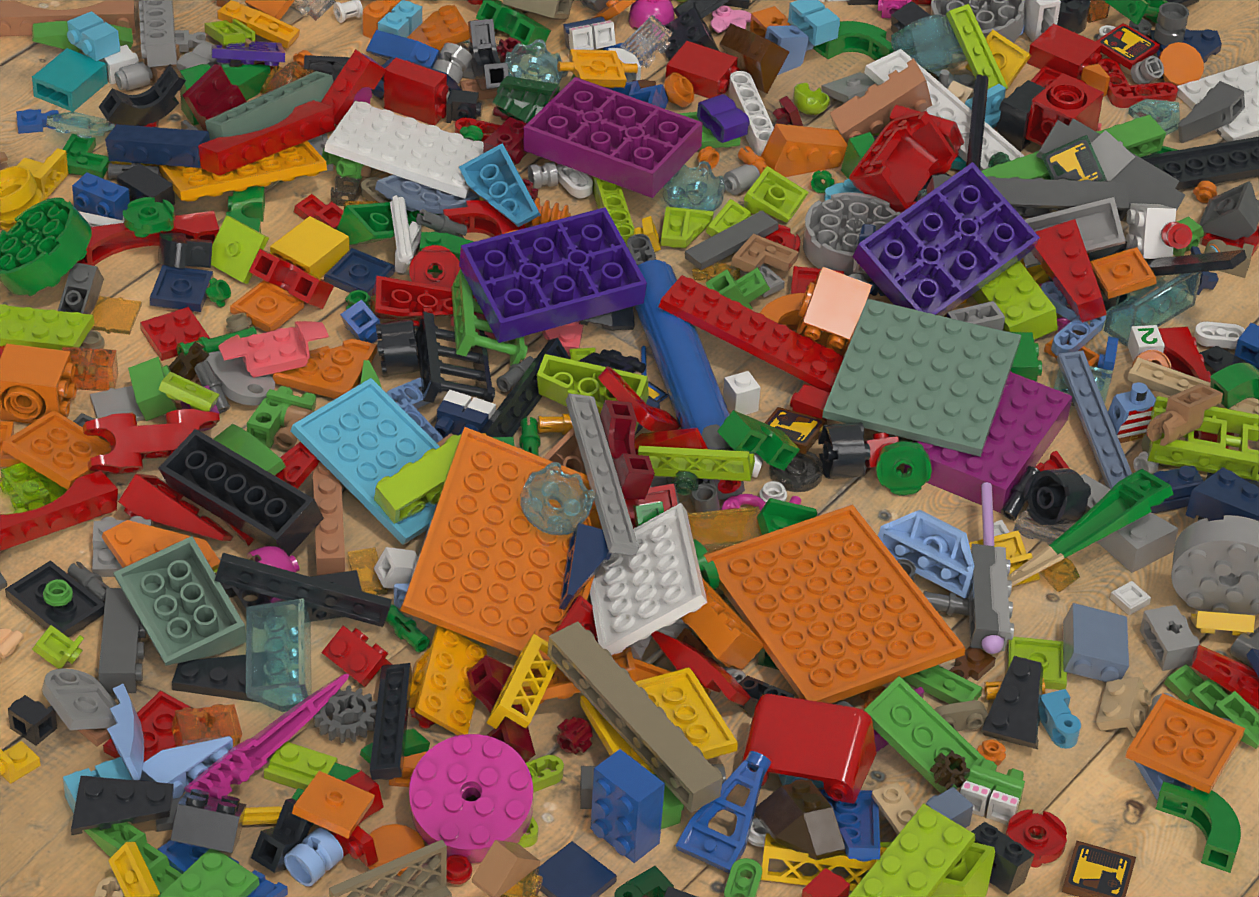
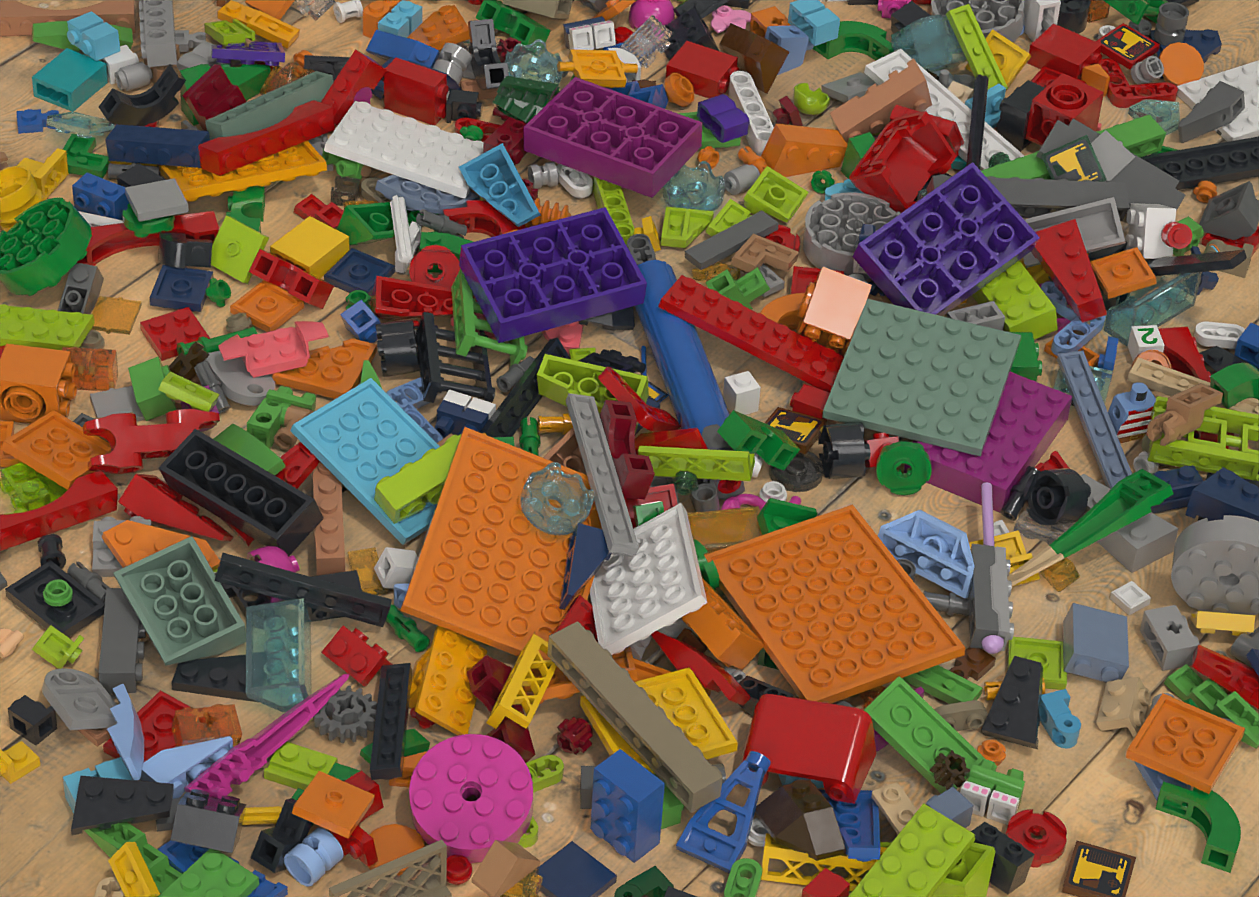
(50, 548): none -> black bush
(156, 199): none -> light grey tile
(622, 34): none -> red plate

